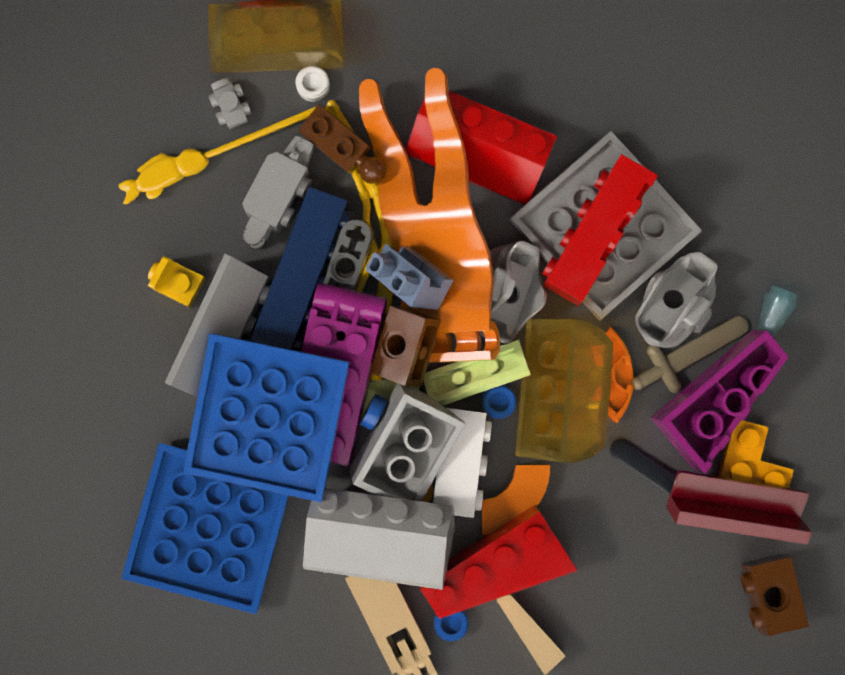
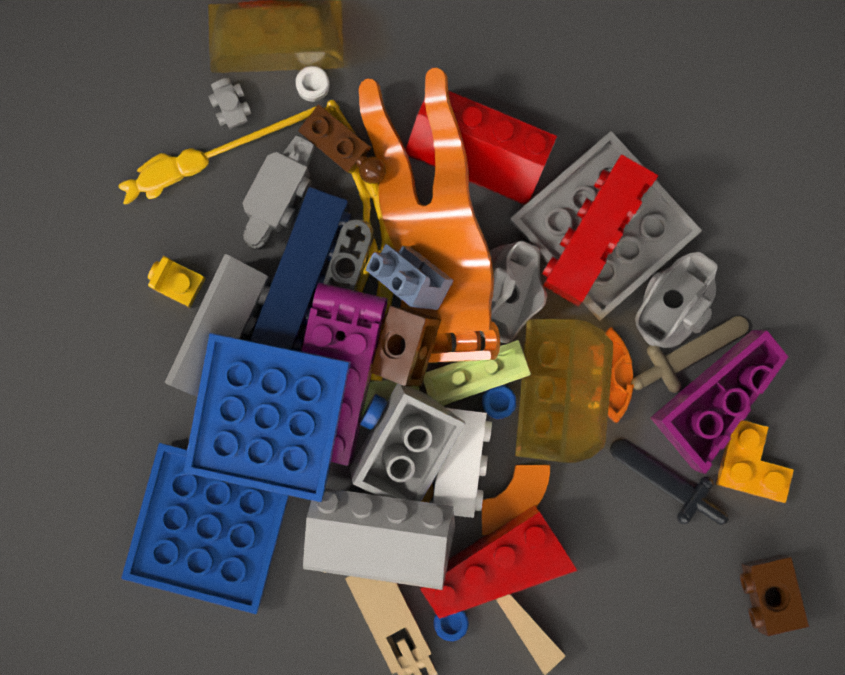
(738, 507): dark red panel -> none
(776, 309): clear light blue cone -> none

